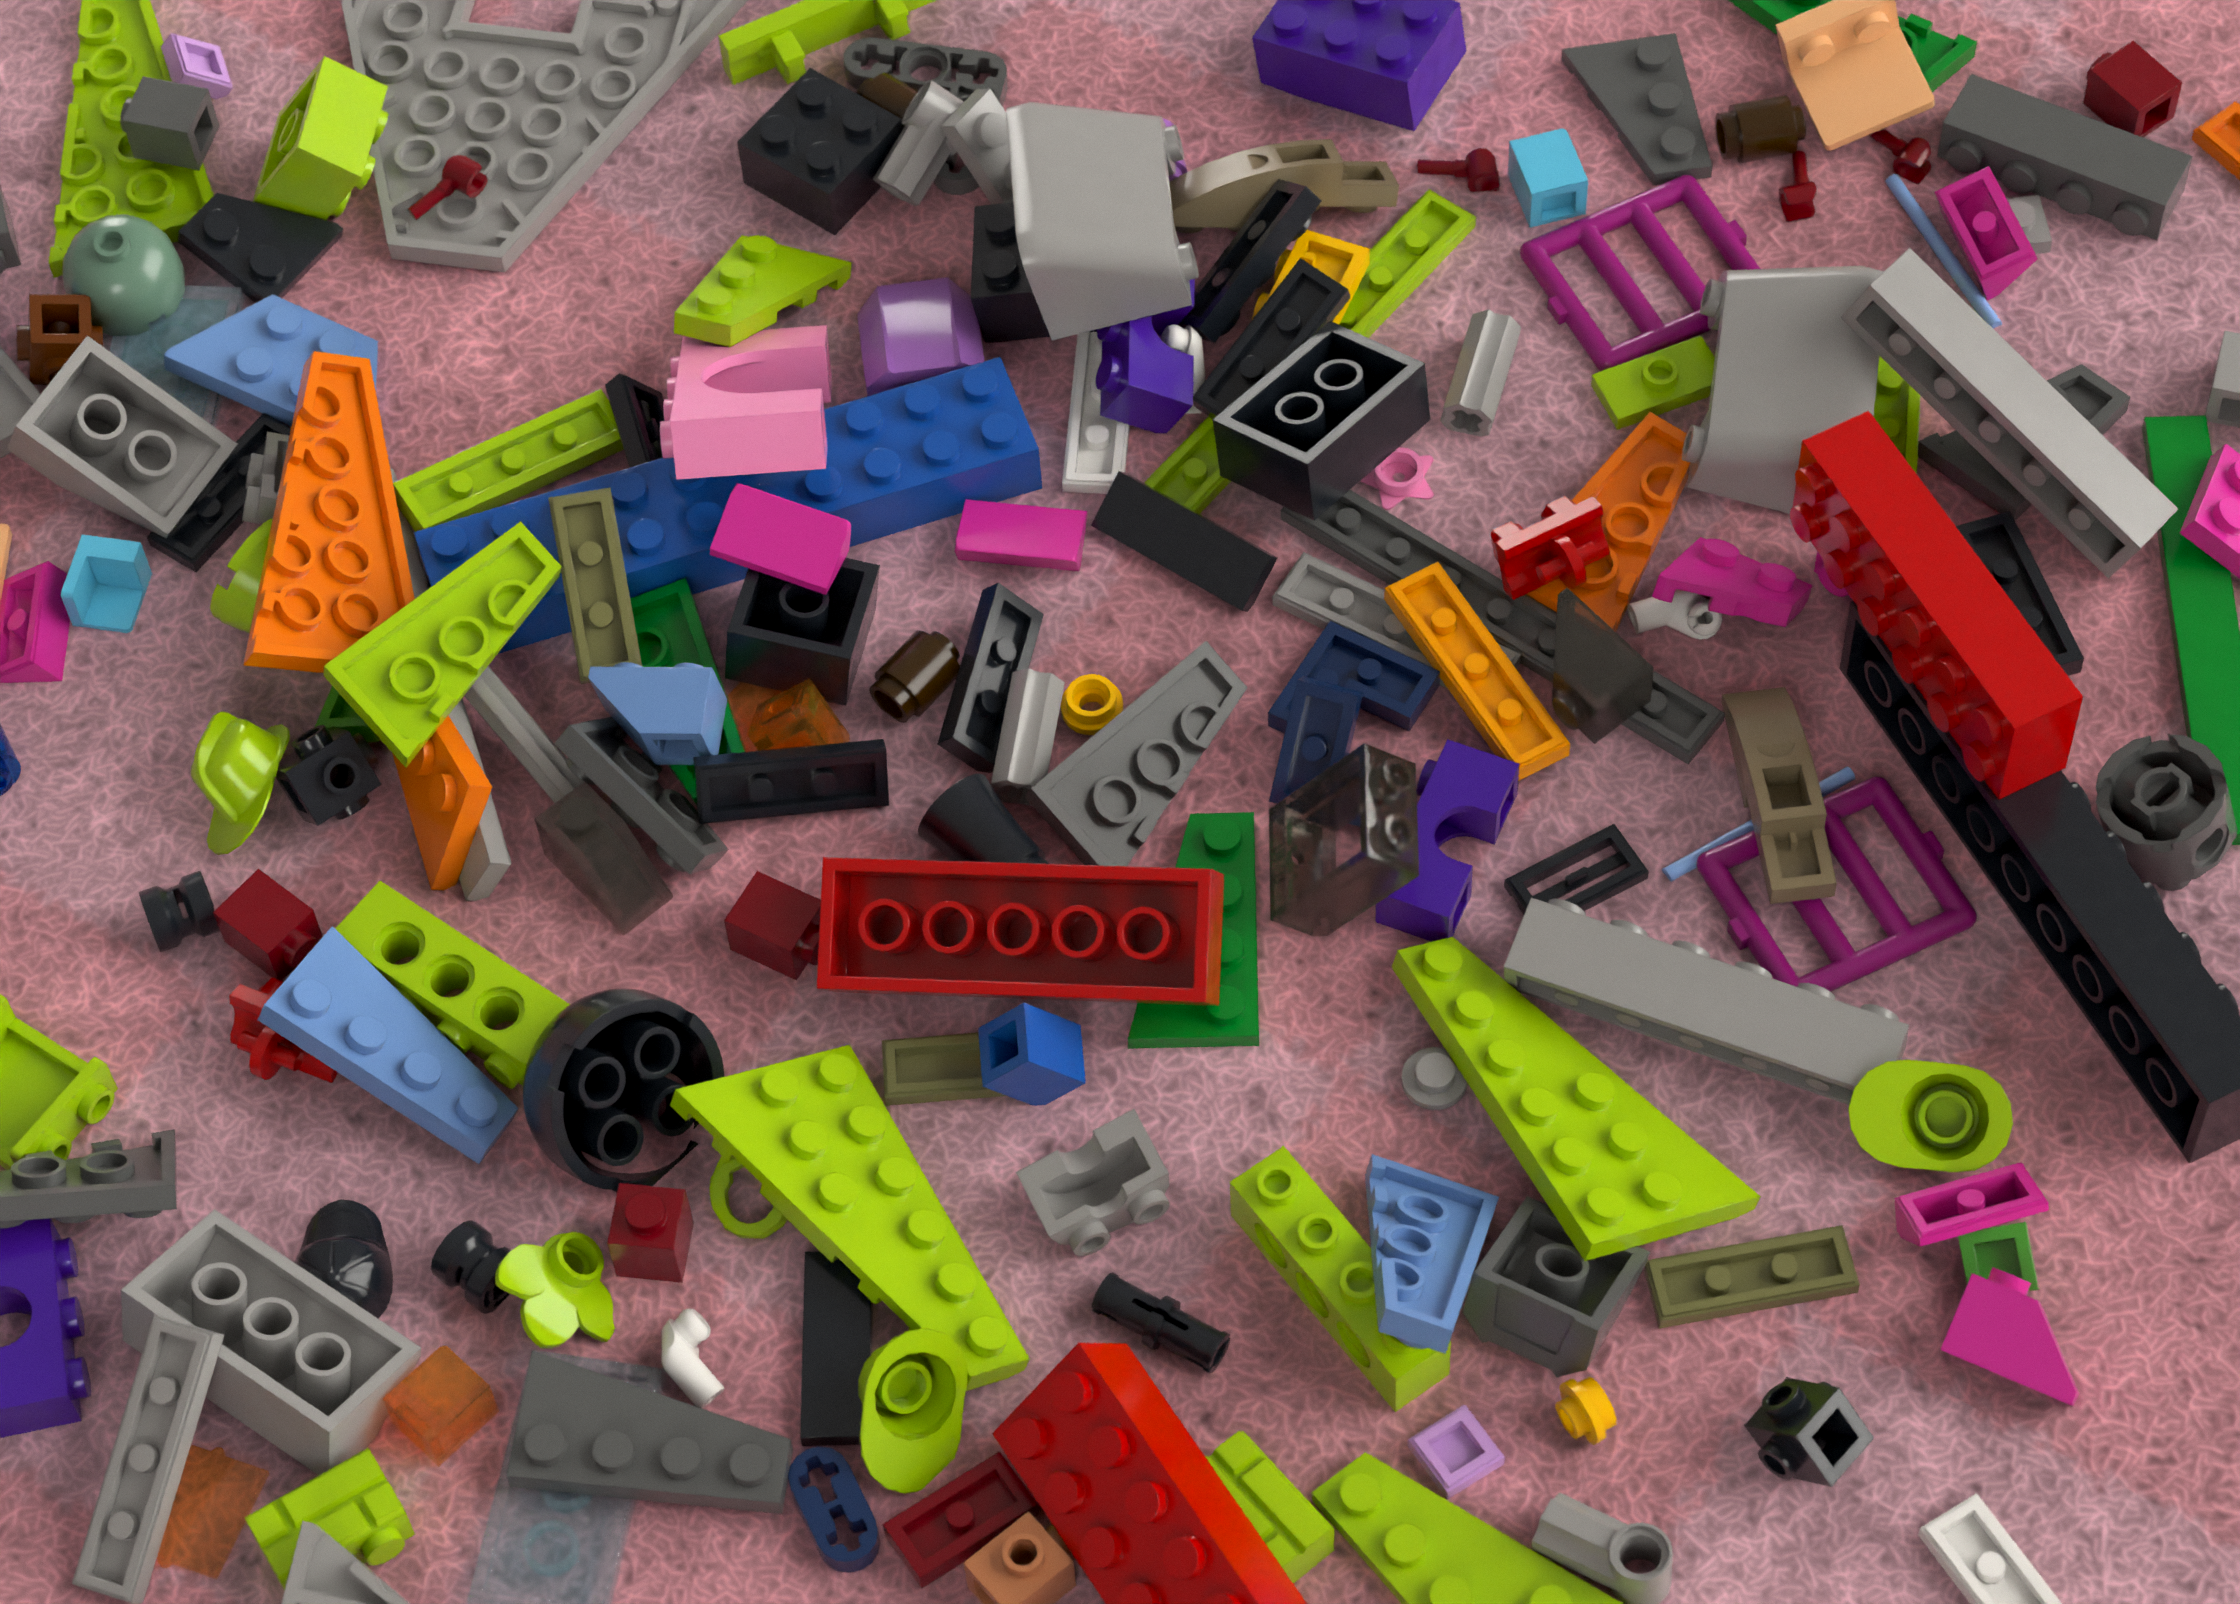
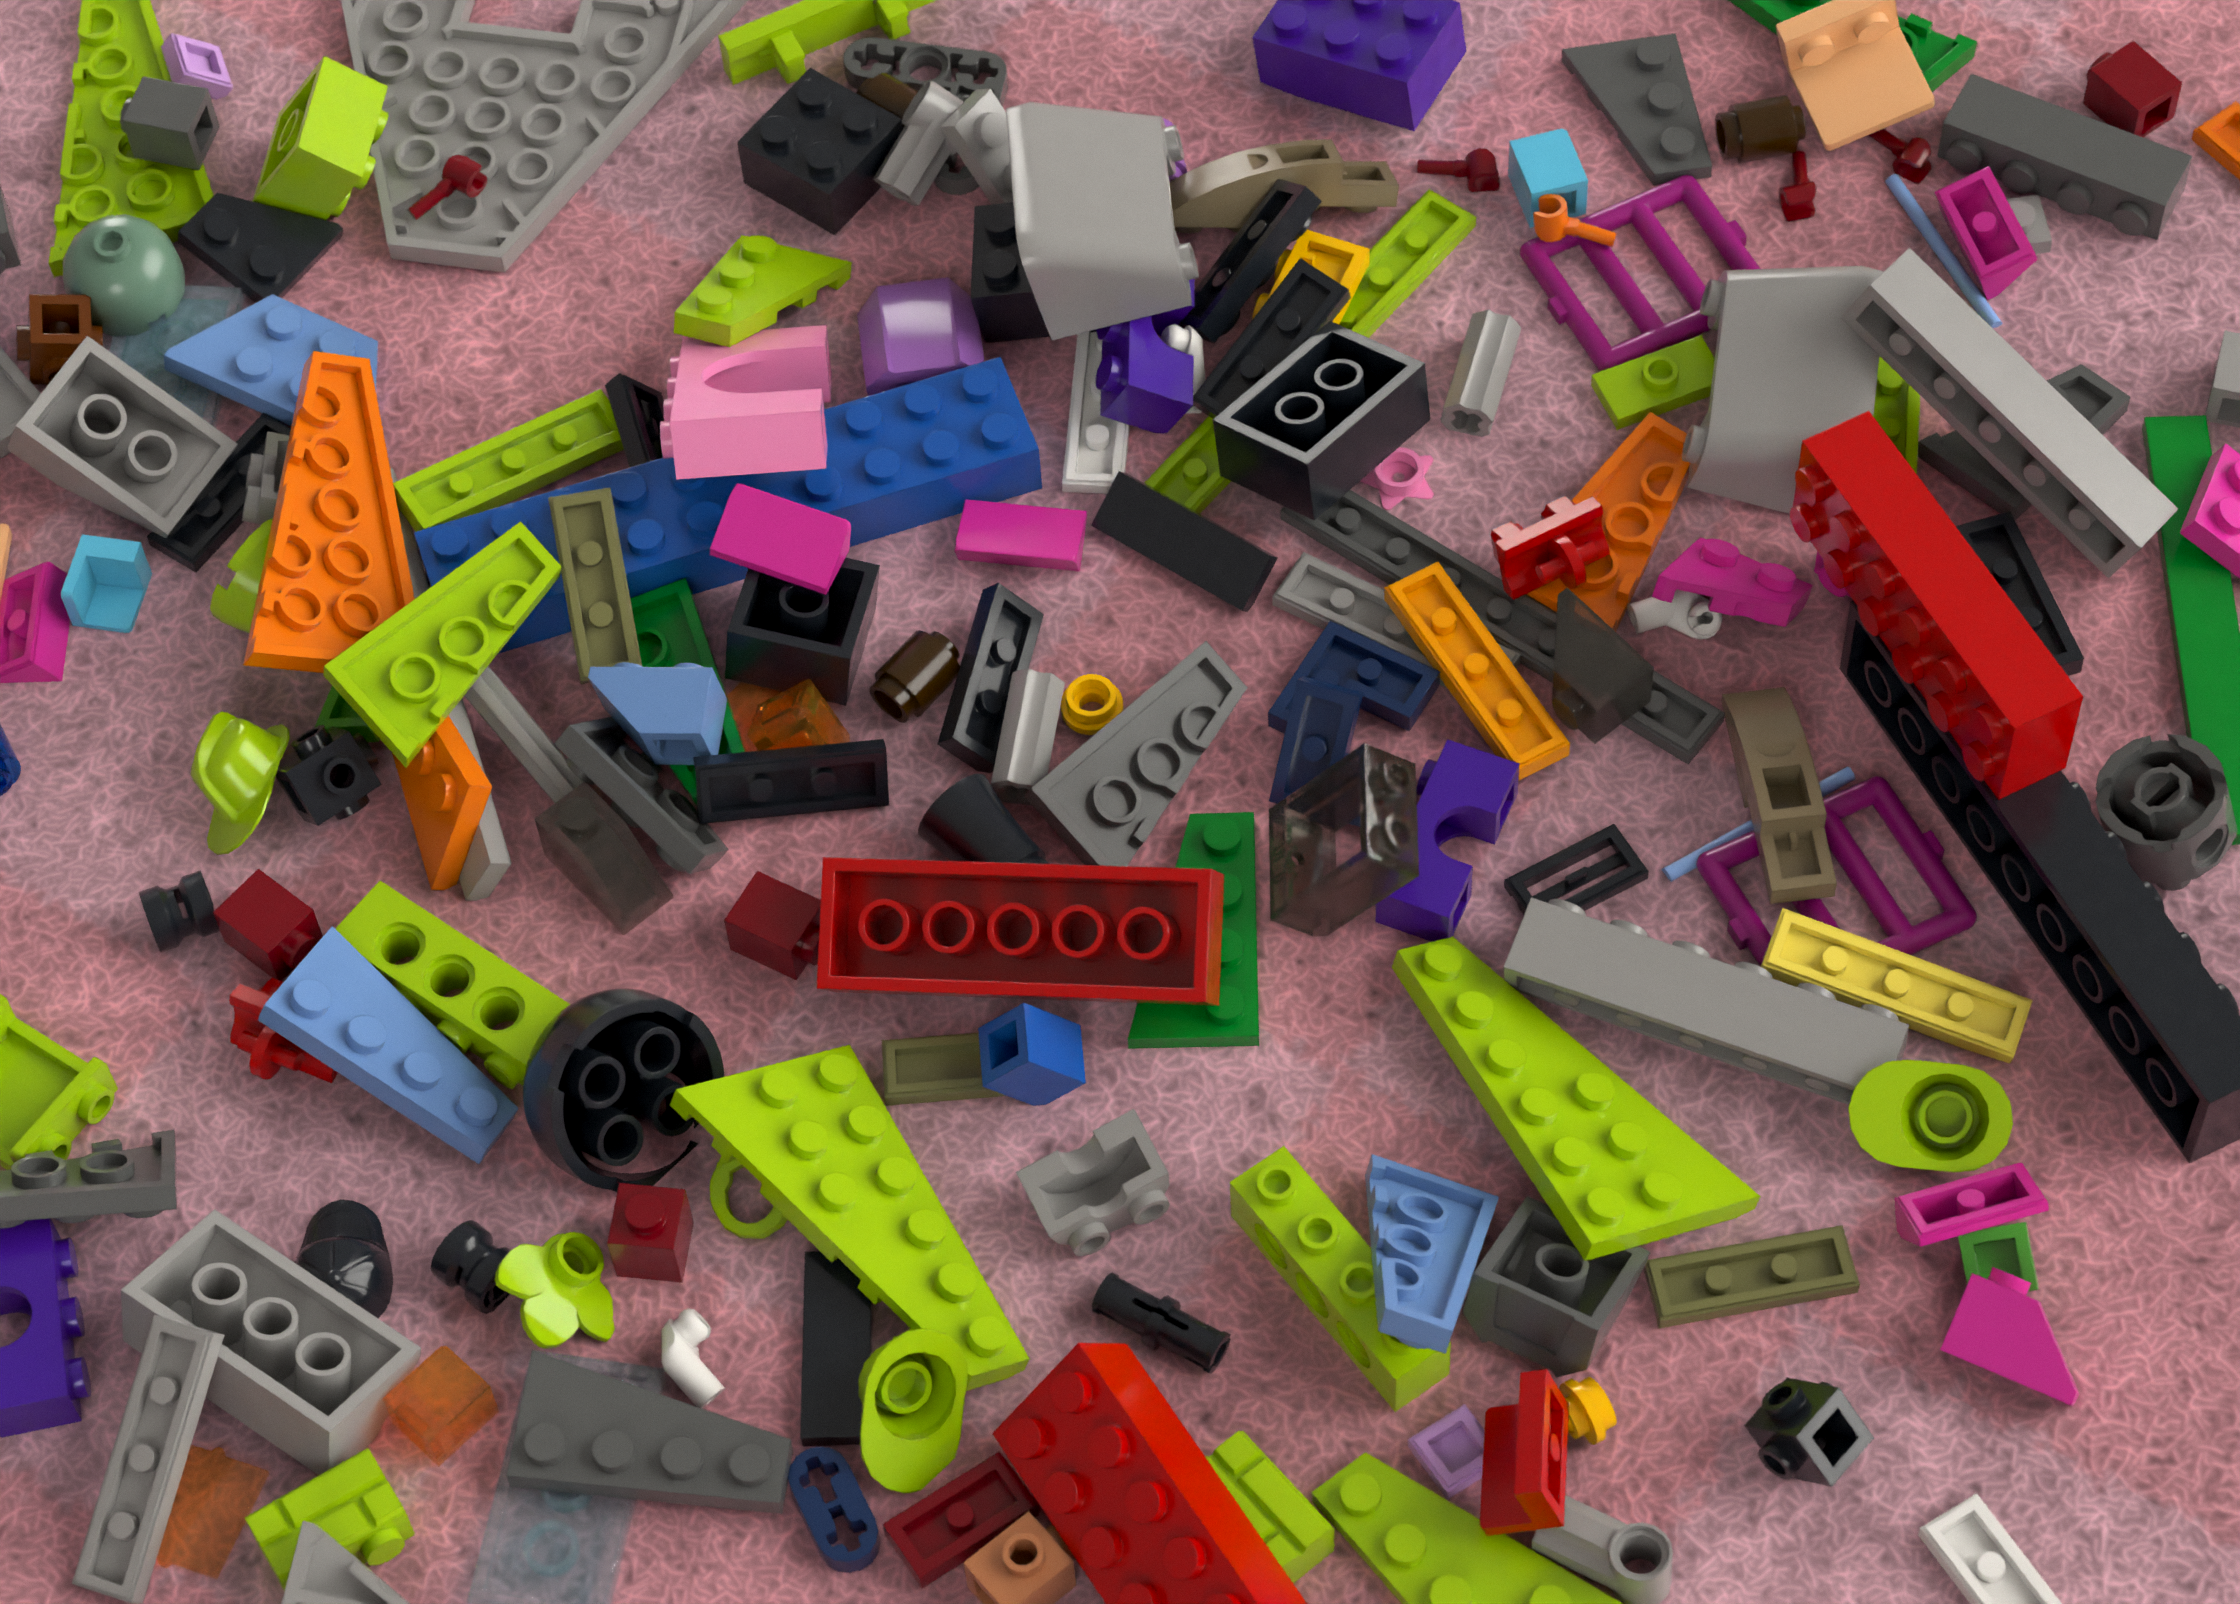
(1432, 1079): light grey plate -> none
(1525, 1459): none -> red panel
(1554, 224): none -> orange hand
(1917, 991): none -> light yellow tile

